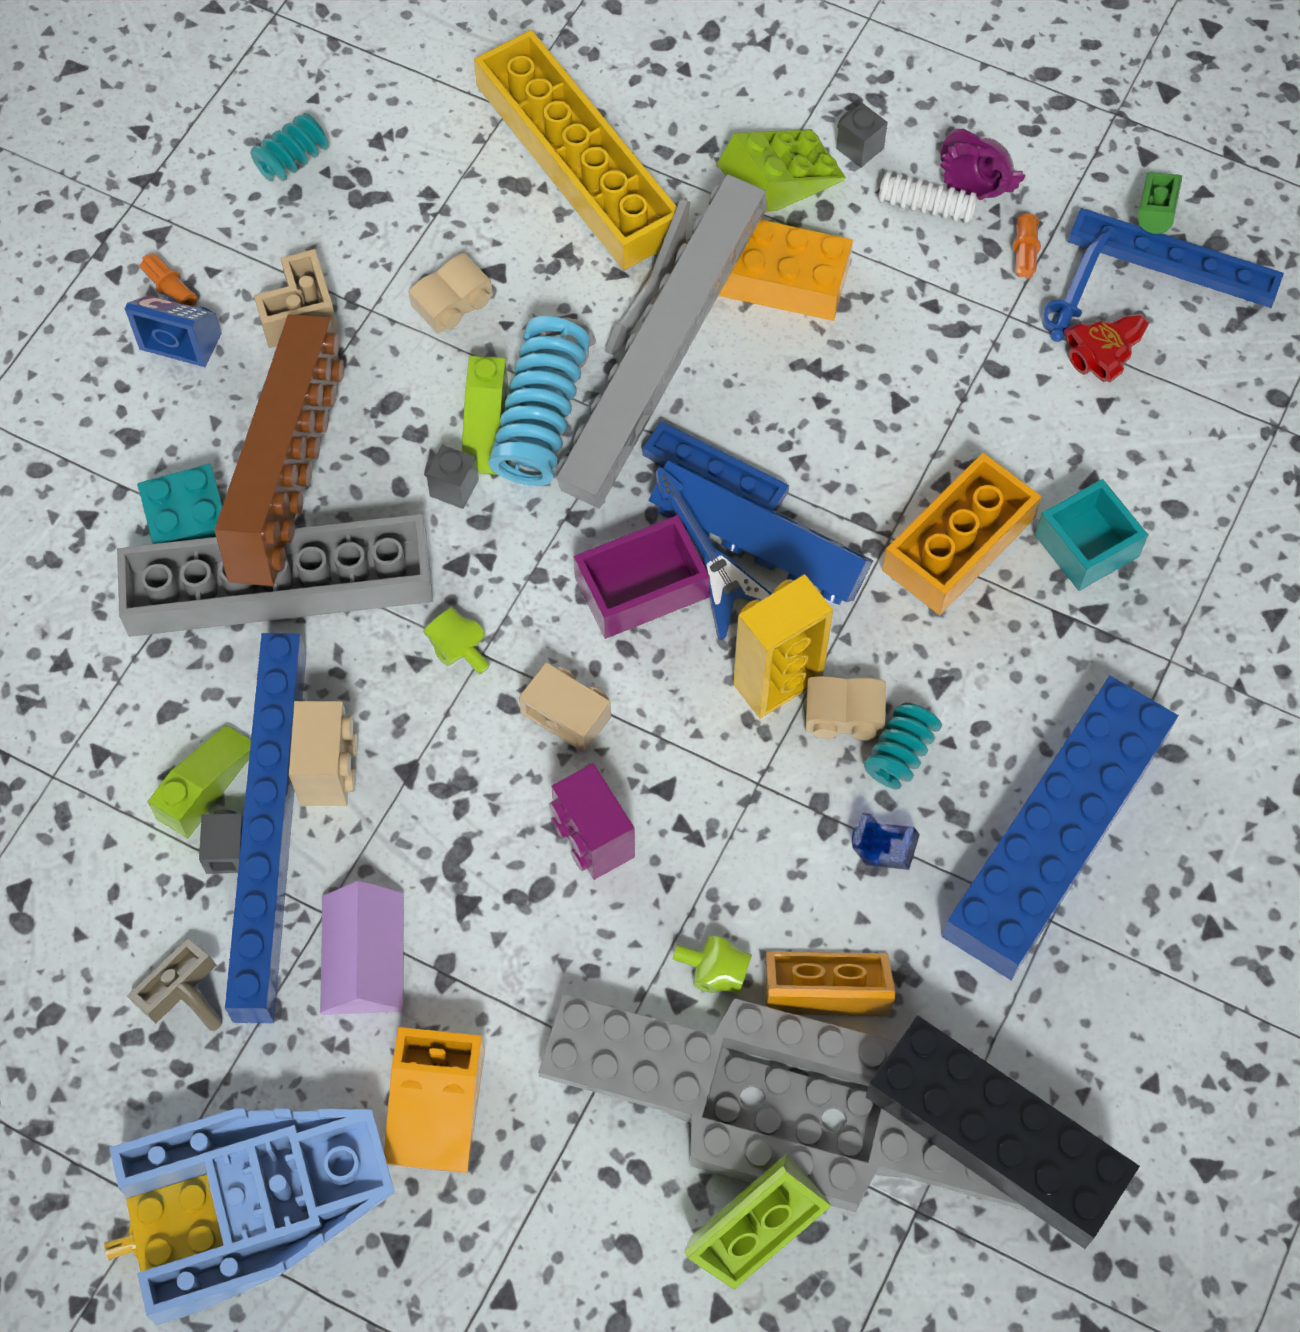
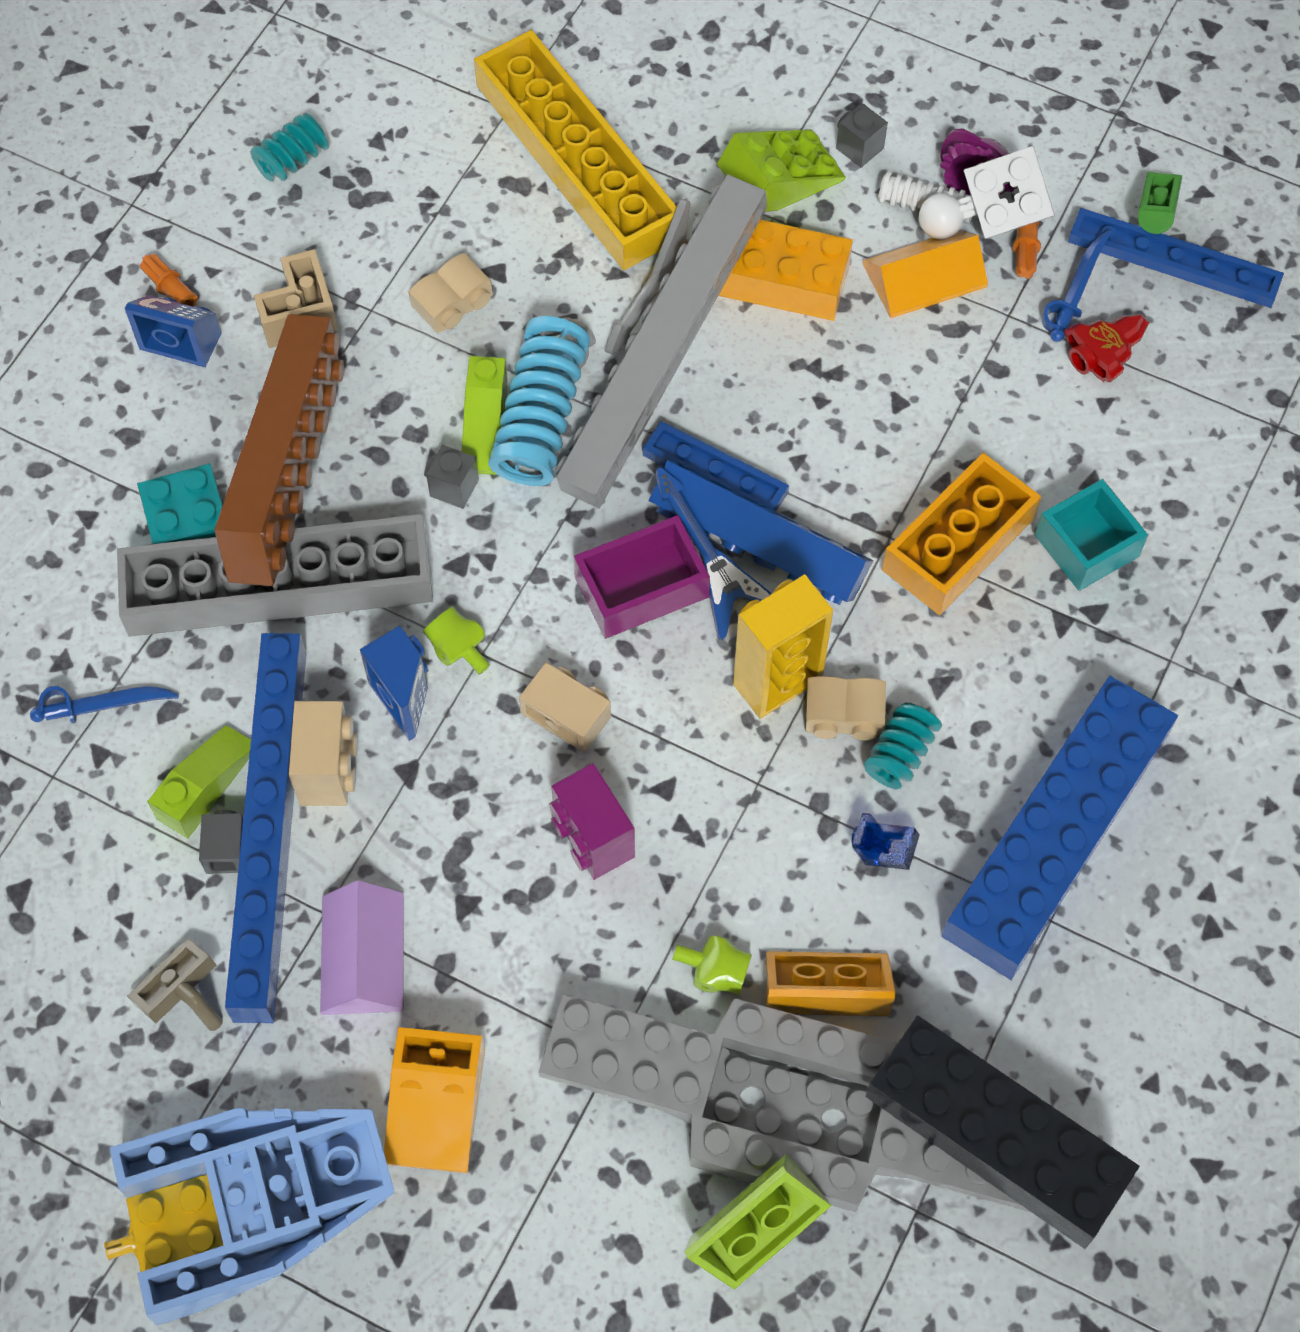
(94, 703): none -> blue sword
(398, 677): none -> blue slope
(927, 272): none -> light orange slope
(943, 214): none -> white brick

